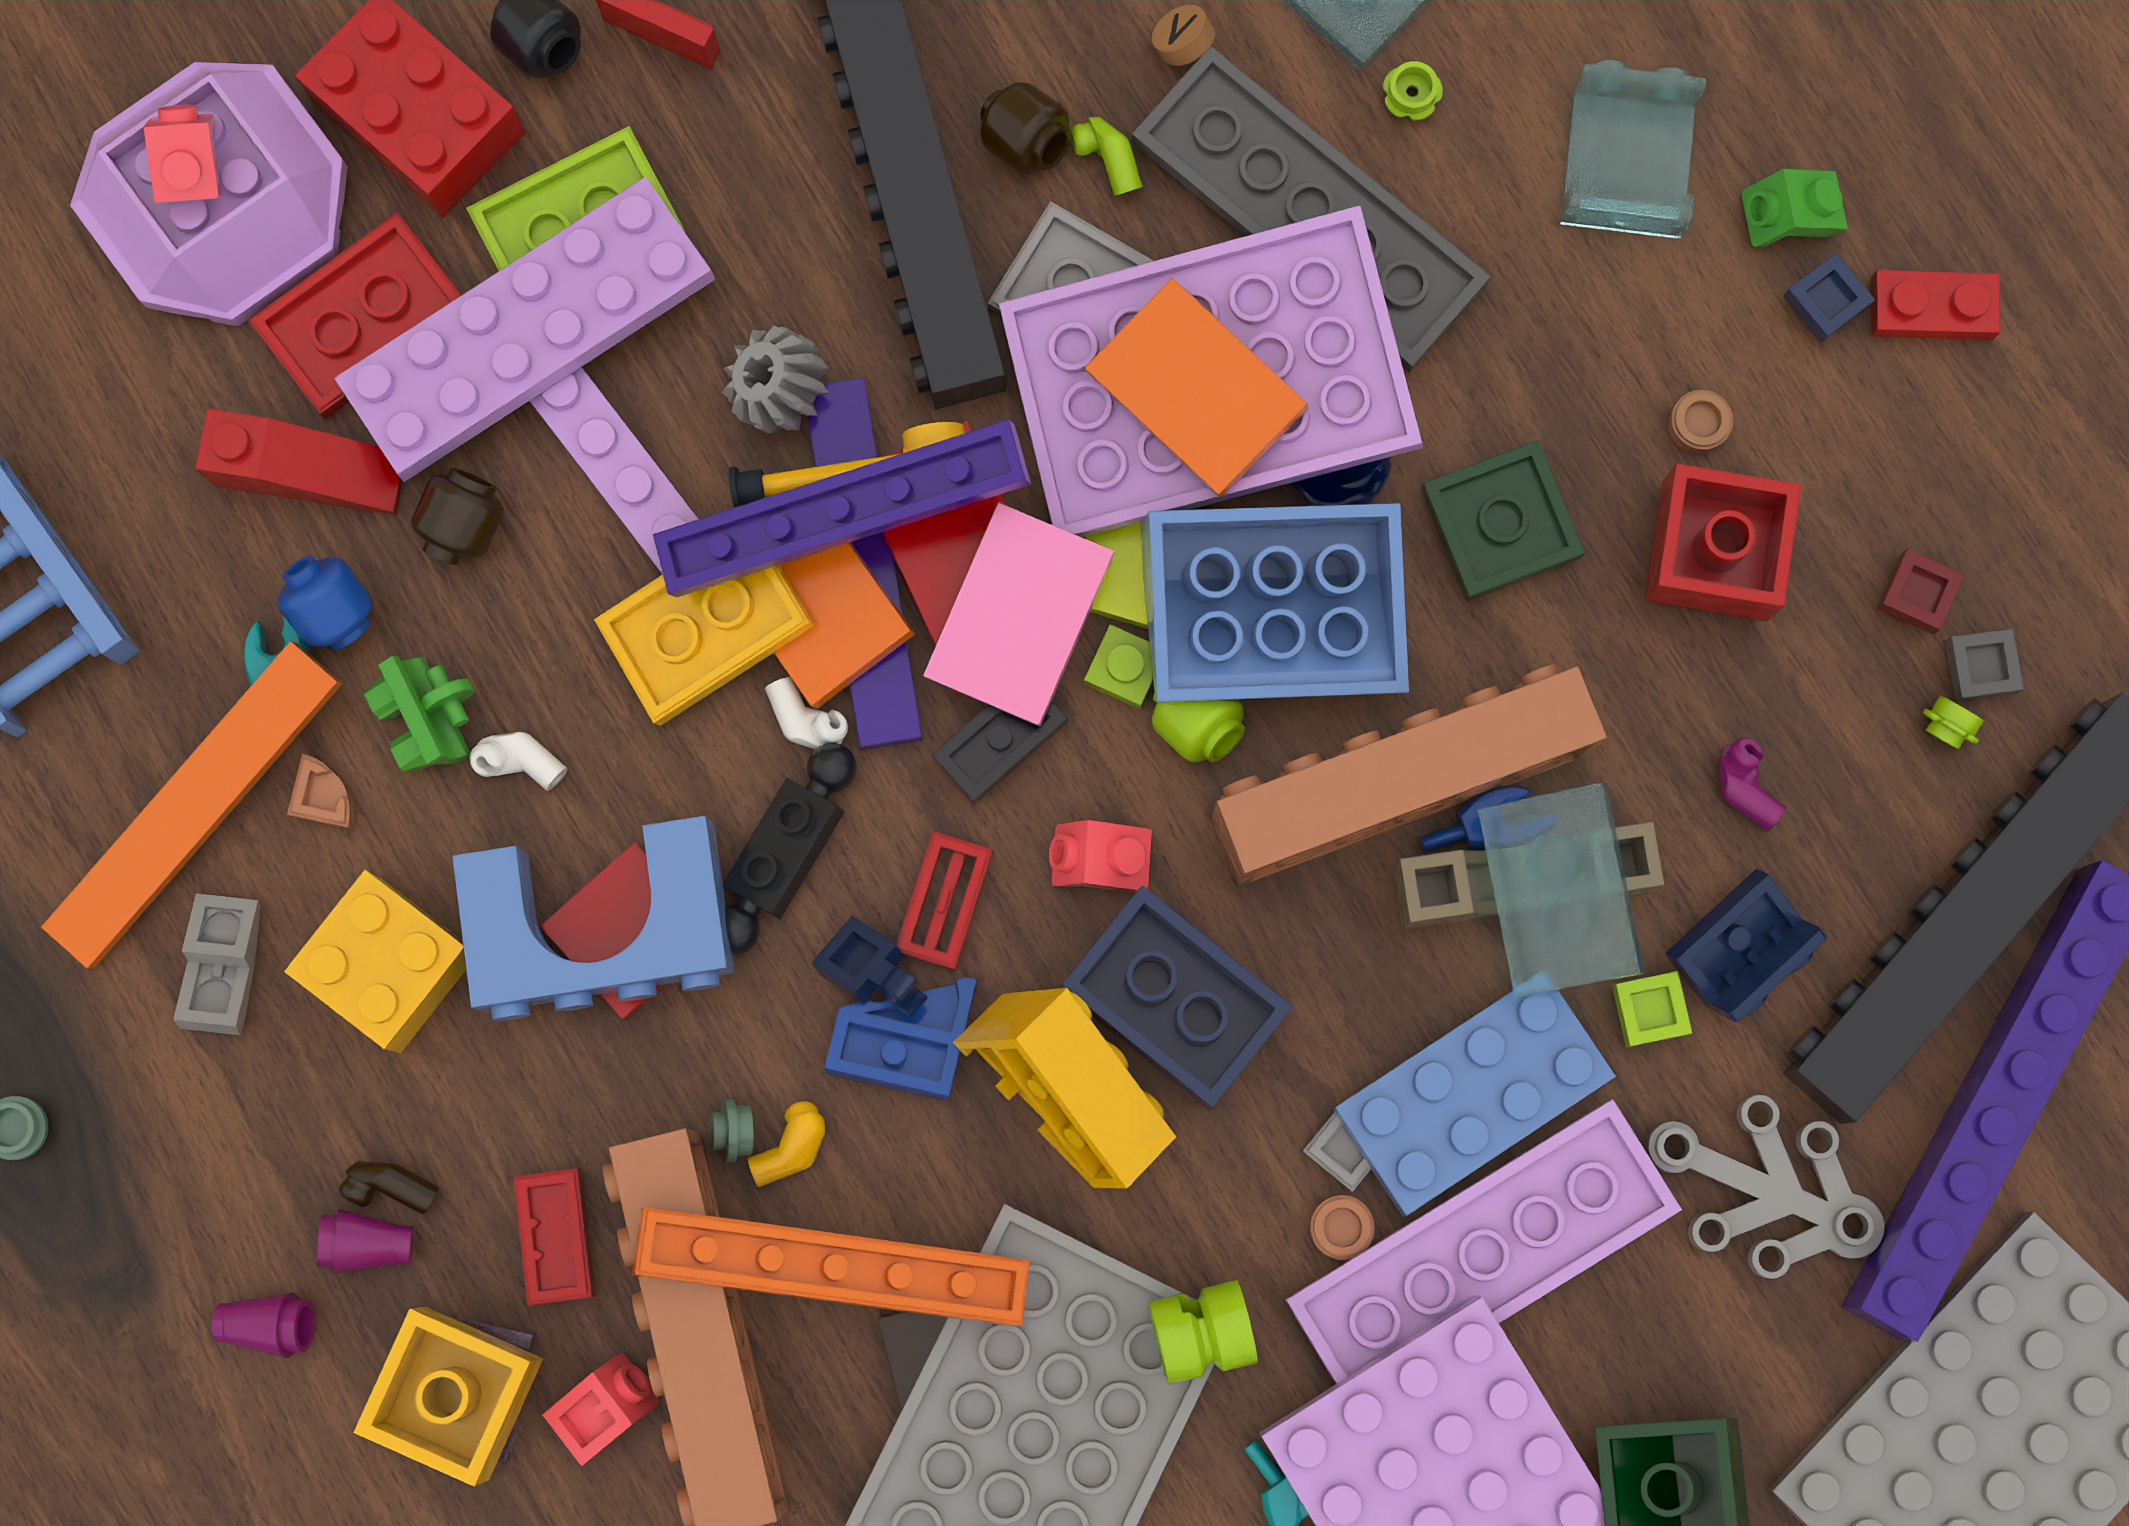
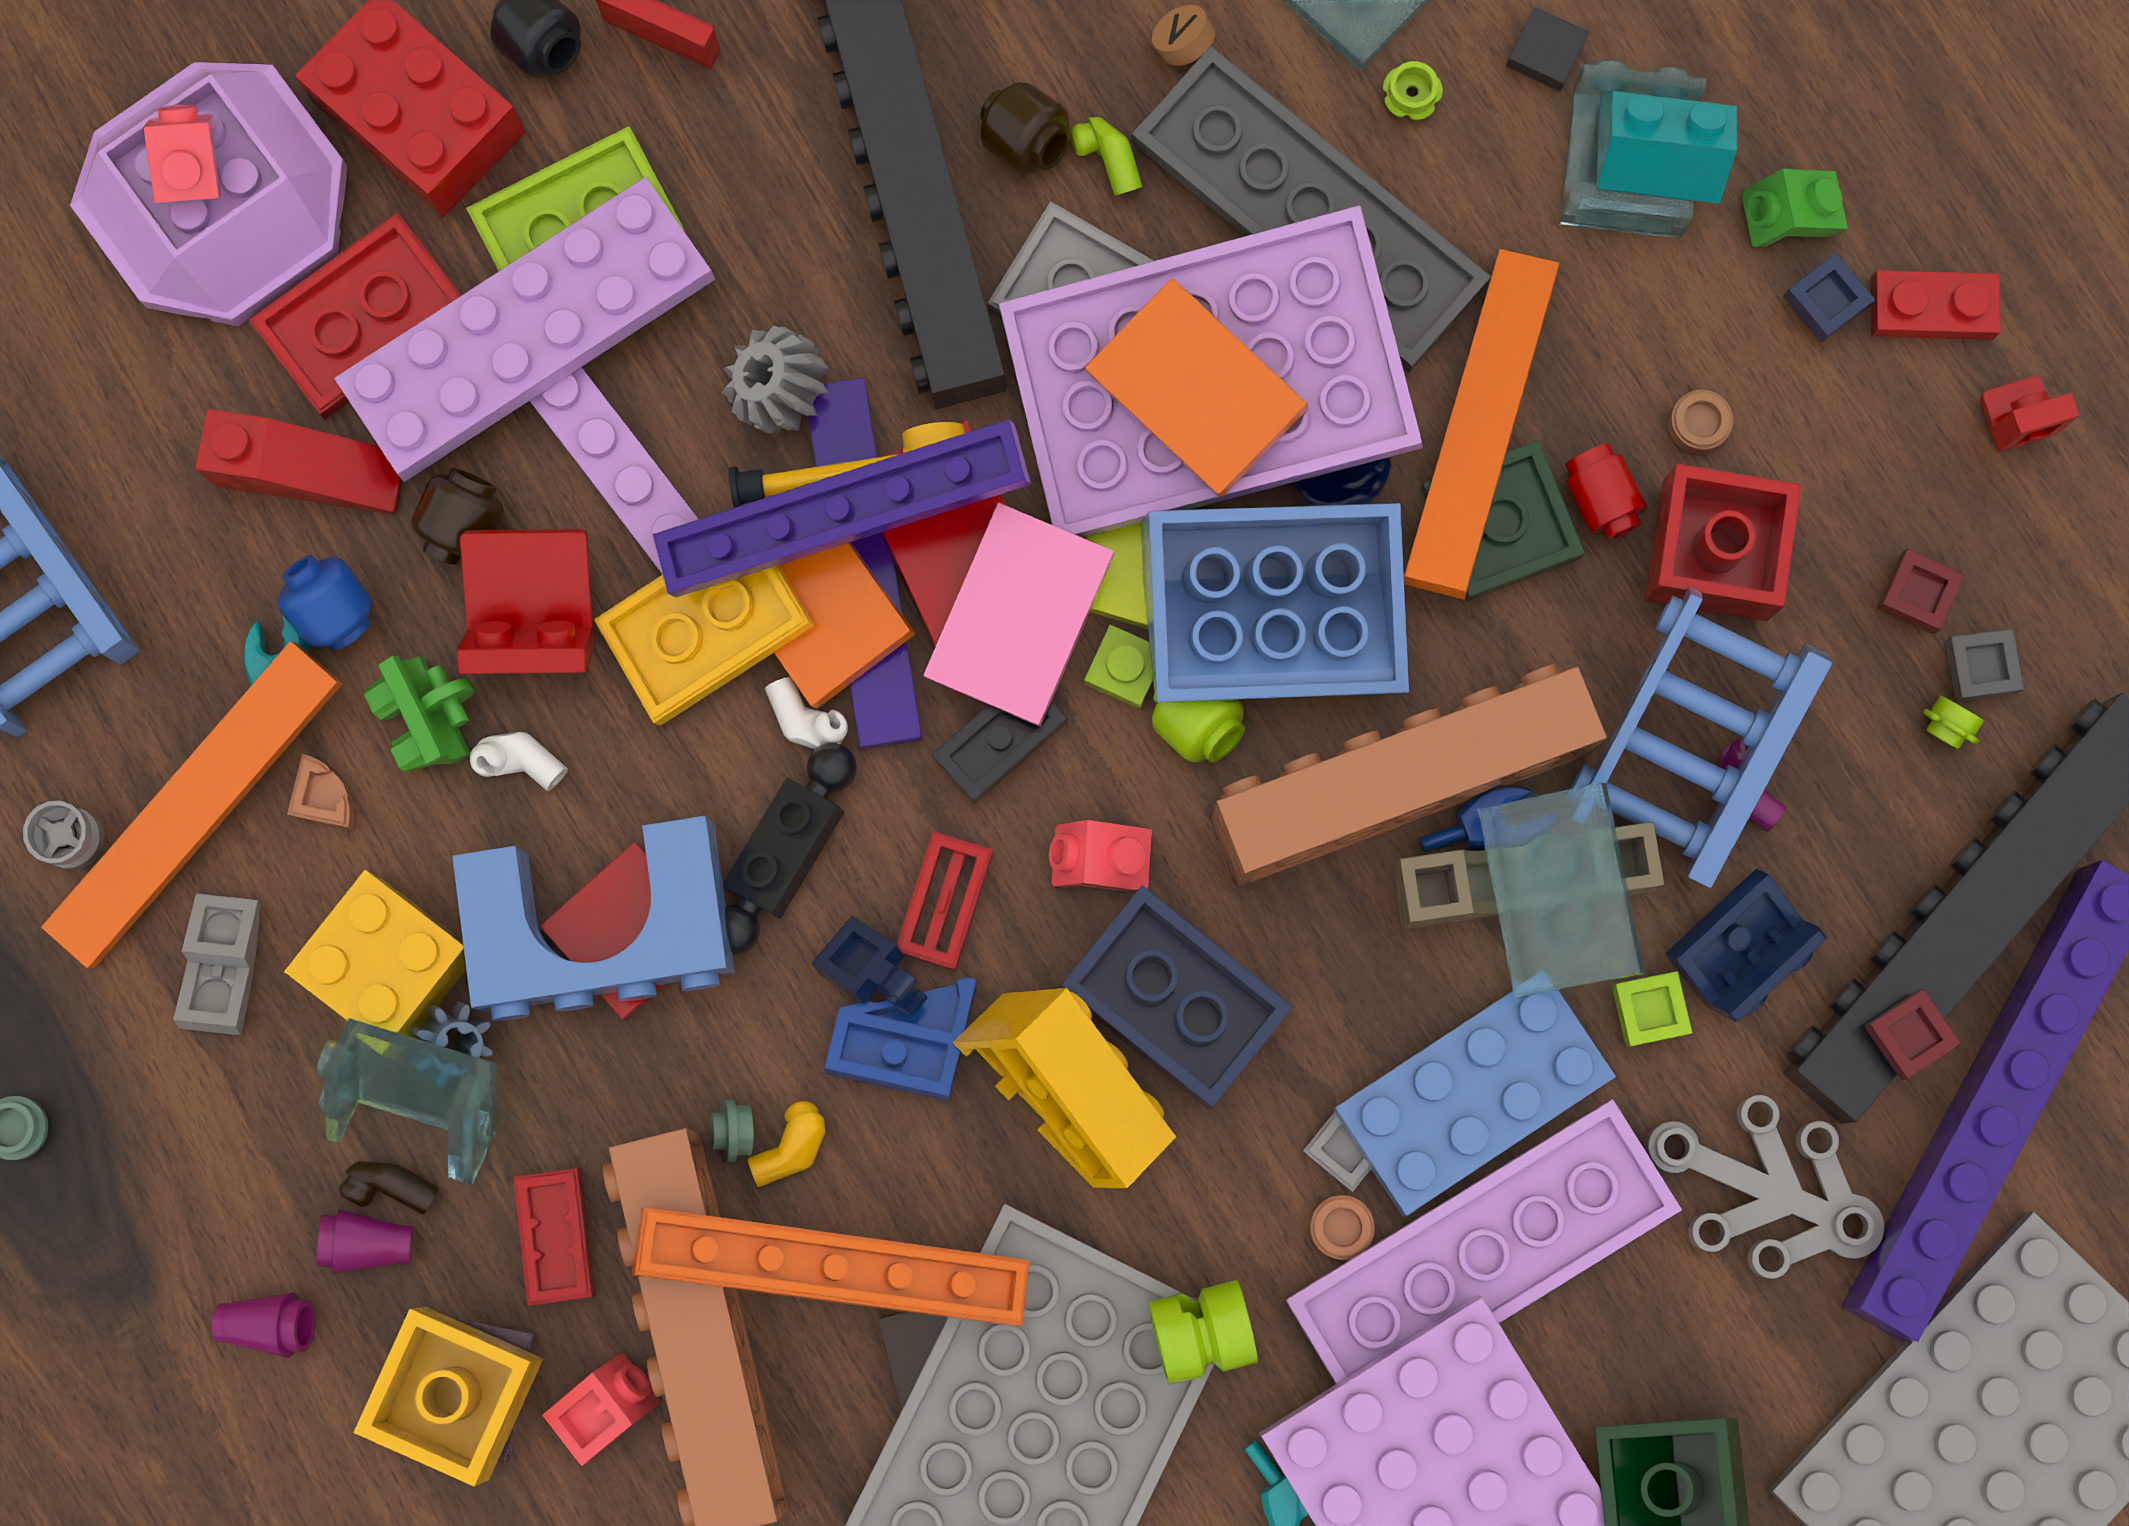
(51, 829): none -> light grey wheel
(413, 1082): none -> clear light blue panel
(470, 1039): none -> sand blue gear
(526, 601): none -> red bracket
(1481, 424): none -> orange tile
(1547, 48): none -> black tile
(1605, 492): none -> red brick
(1665, 146): none -> teal slope
(1762, 731): none -> medium blue fence
(1912, 1034): none -> dark red plate
(2025, 414): none -> red bracket

